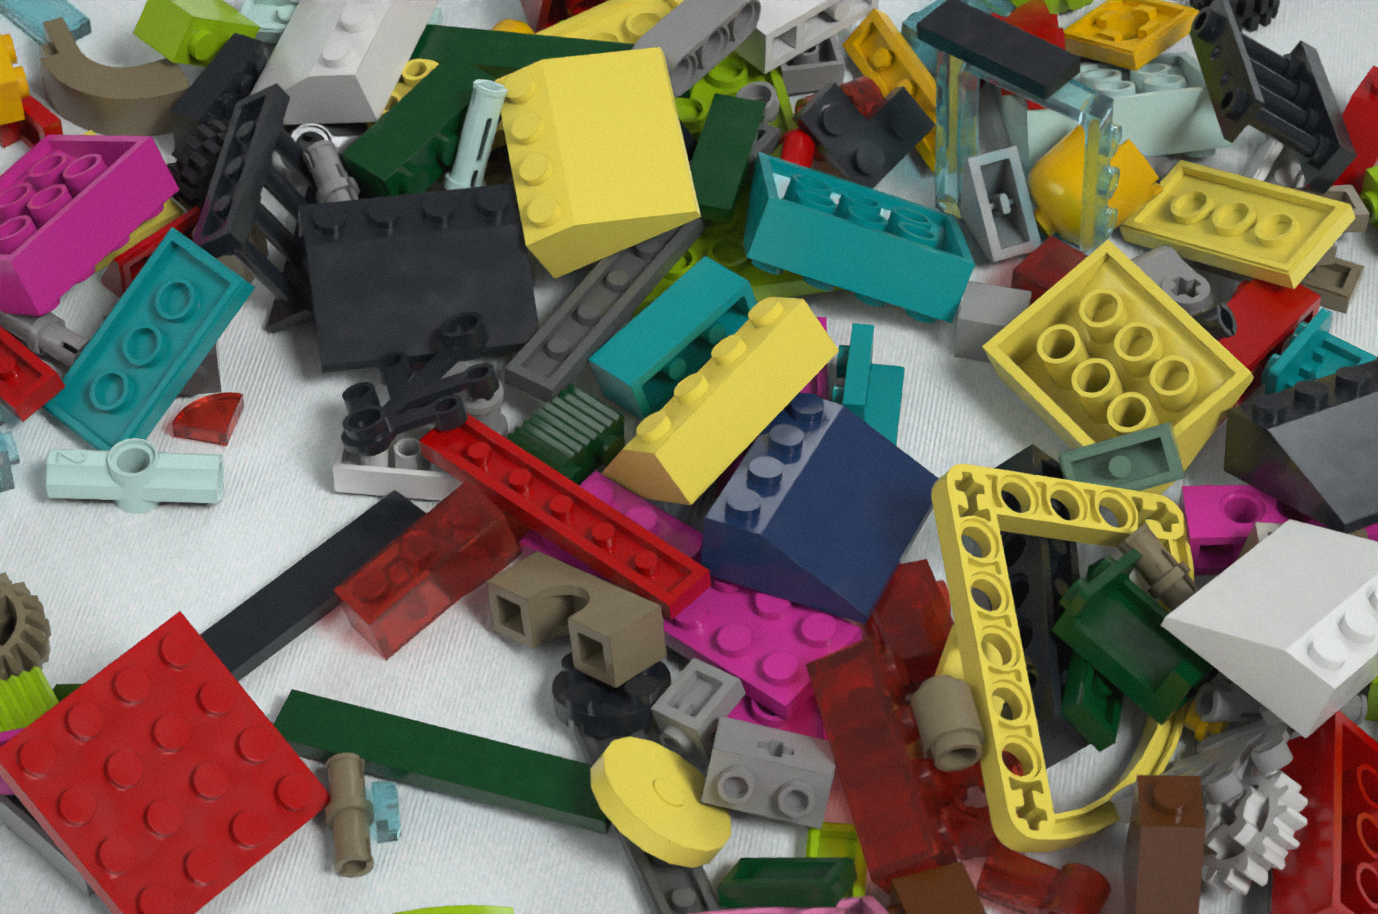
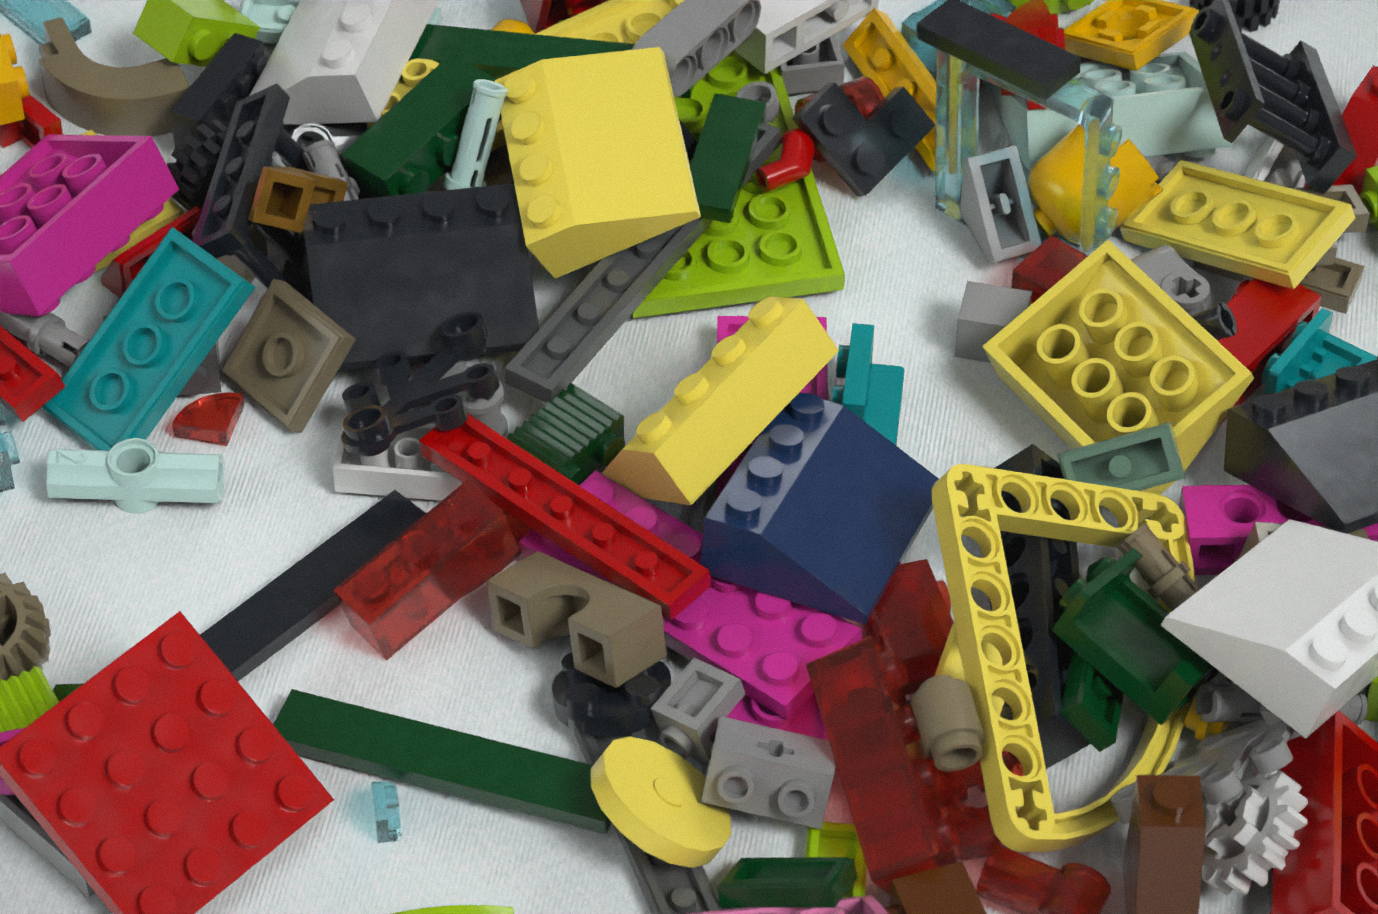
(286, 194): none -> pearl gold slope
(287, 355): none -> dark tan tile
(349, 815): dark tan pin -> none
(672, 337): teal brick -> none
(856, 240): teal slope -> none

